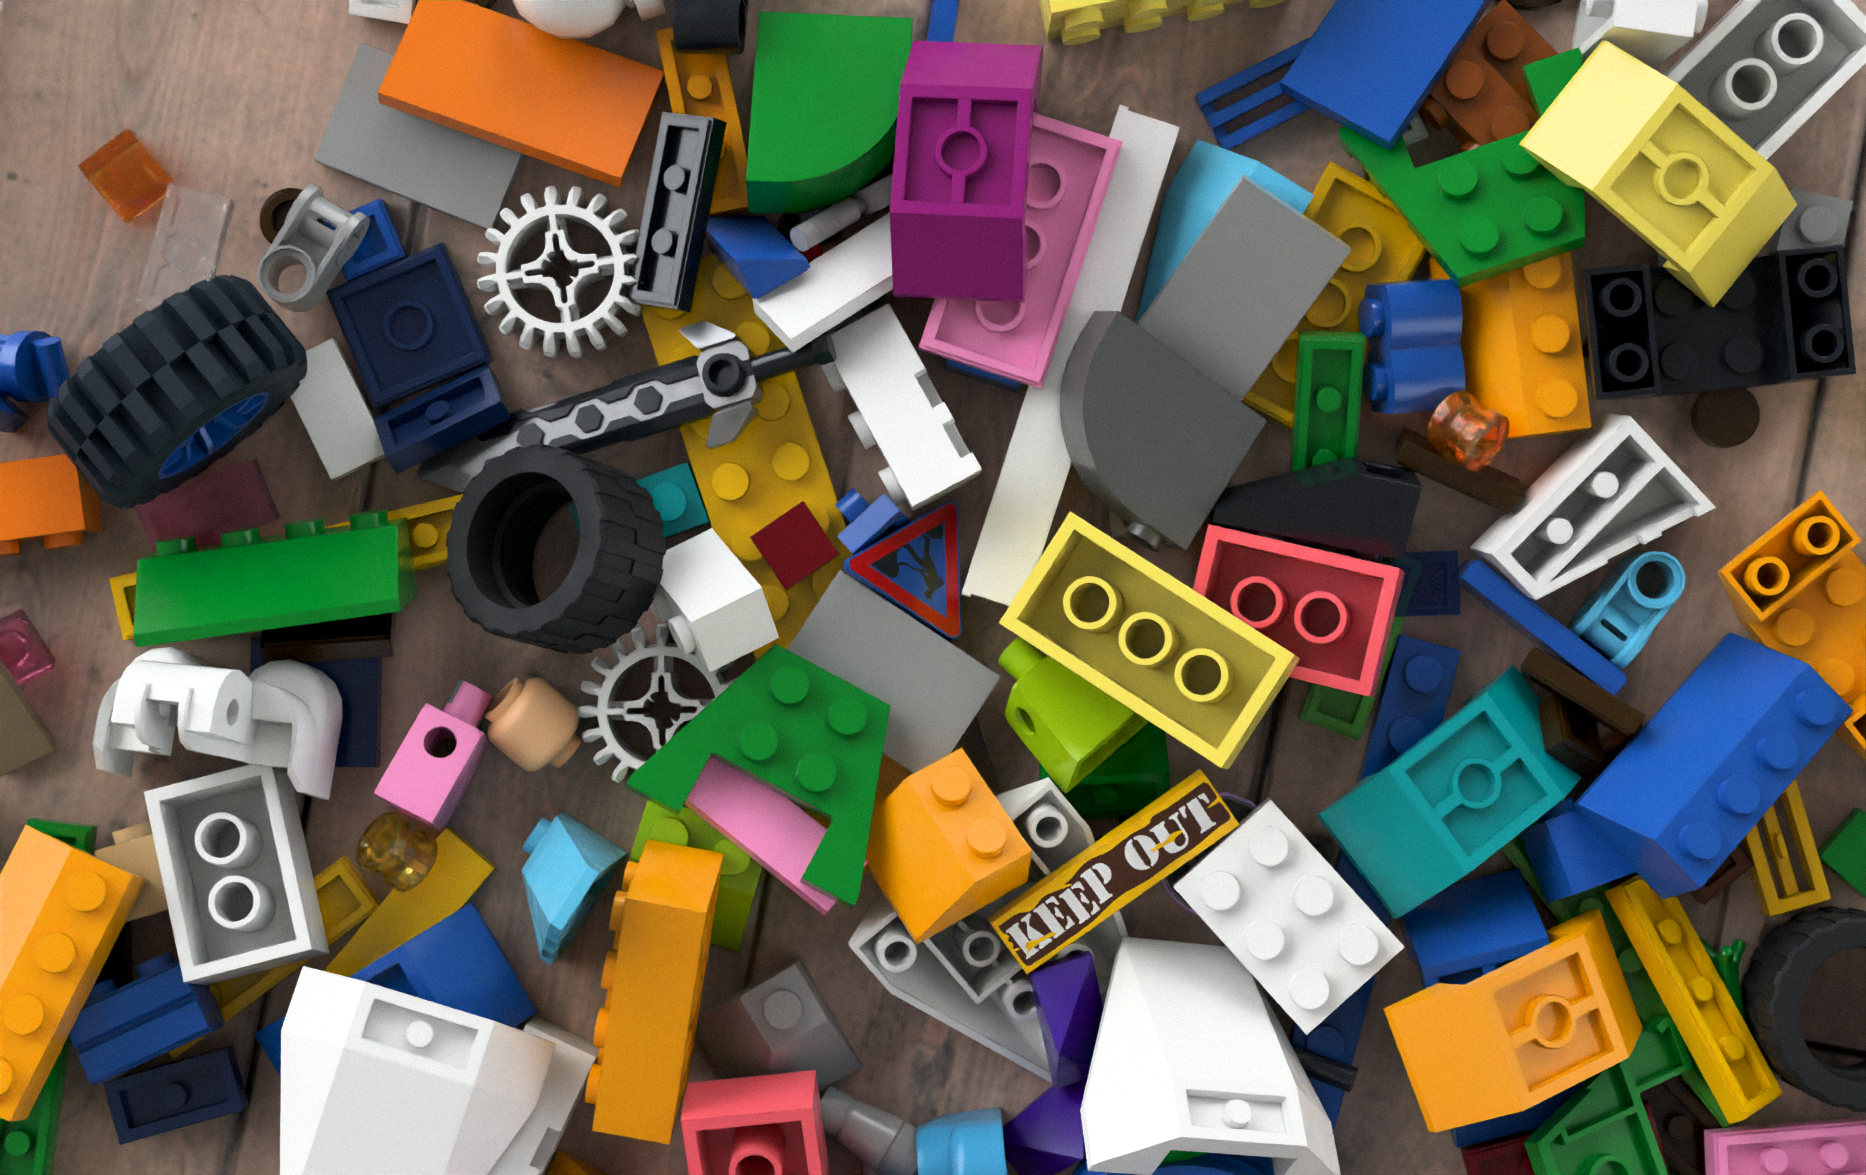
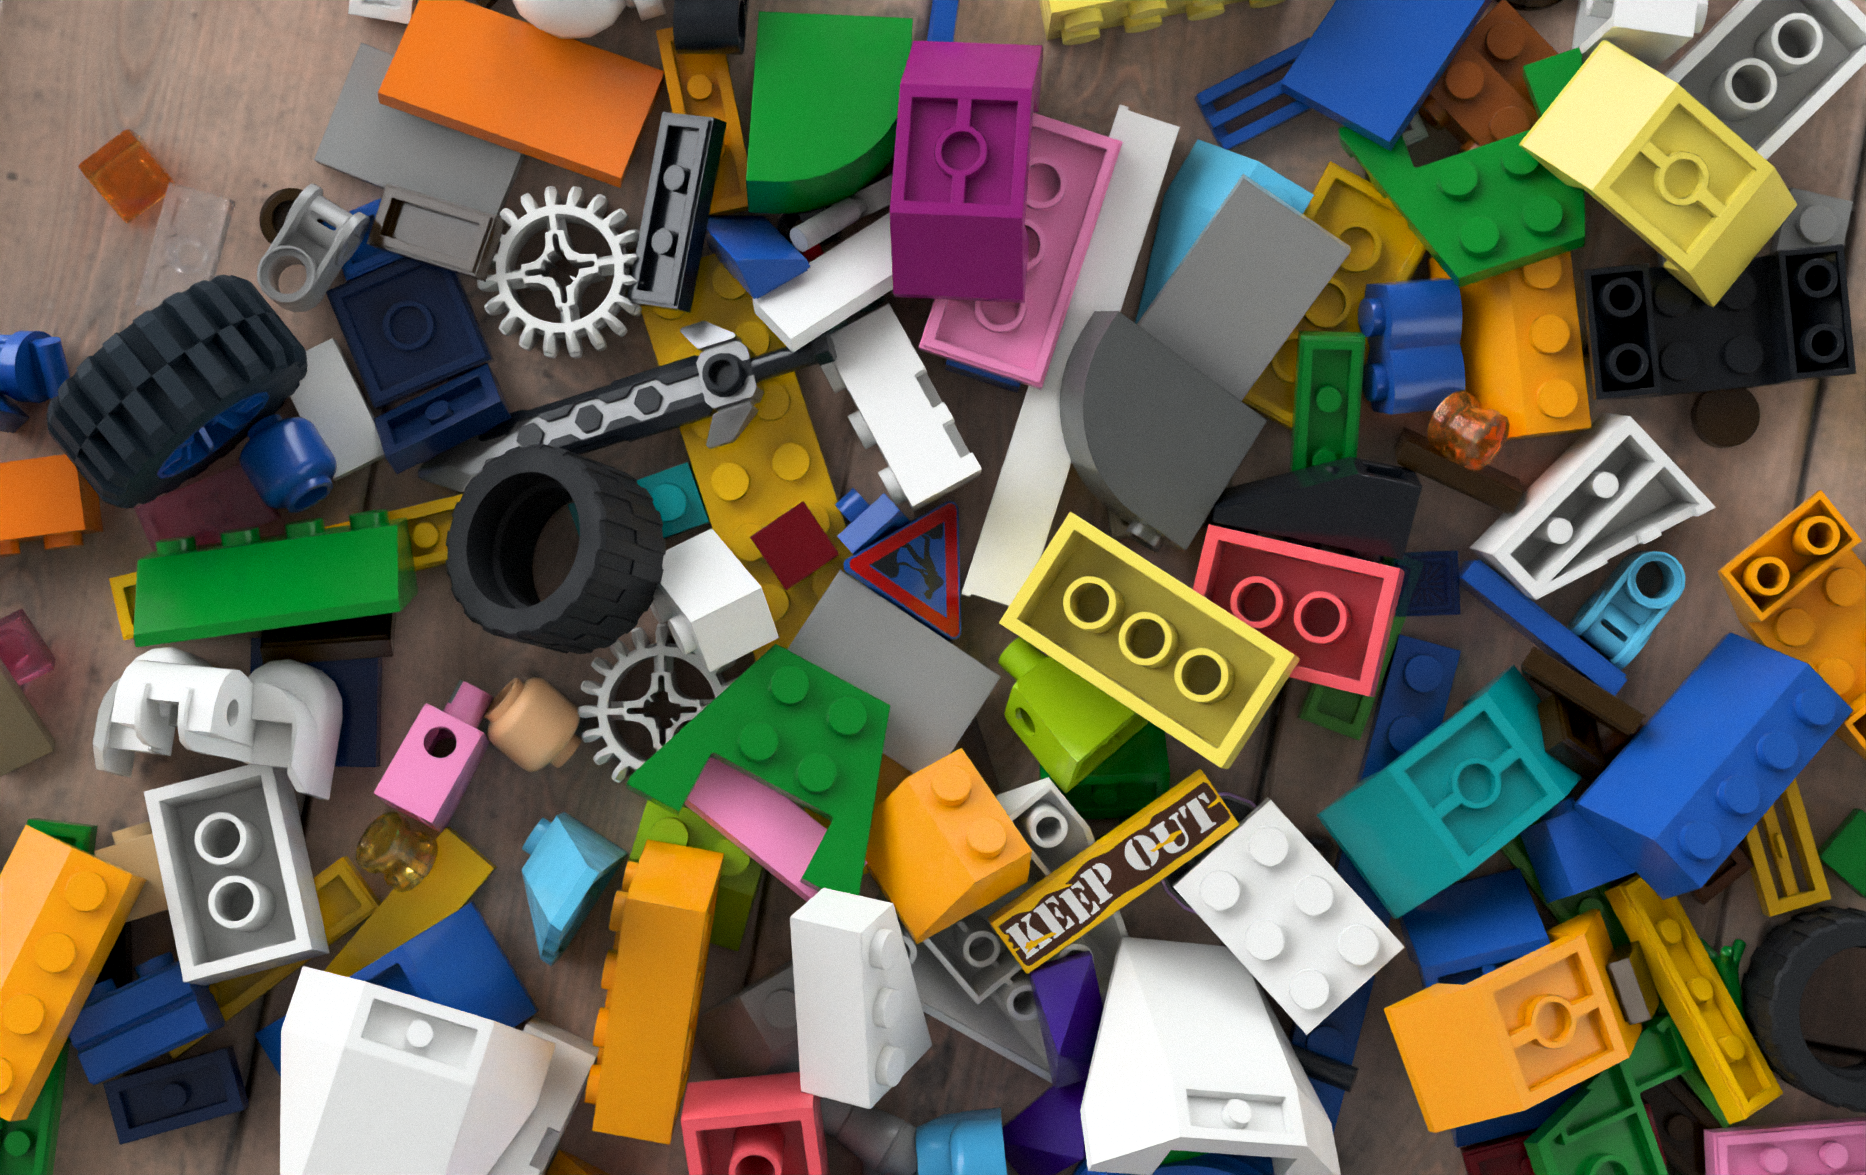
(288, 463): none -> blue head
(436, 232): none -> tile
(854, 998): none -> white wedge
(1633, 983): none -> dark brown tile

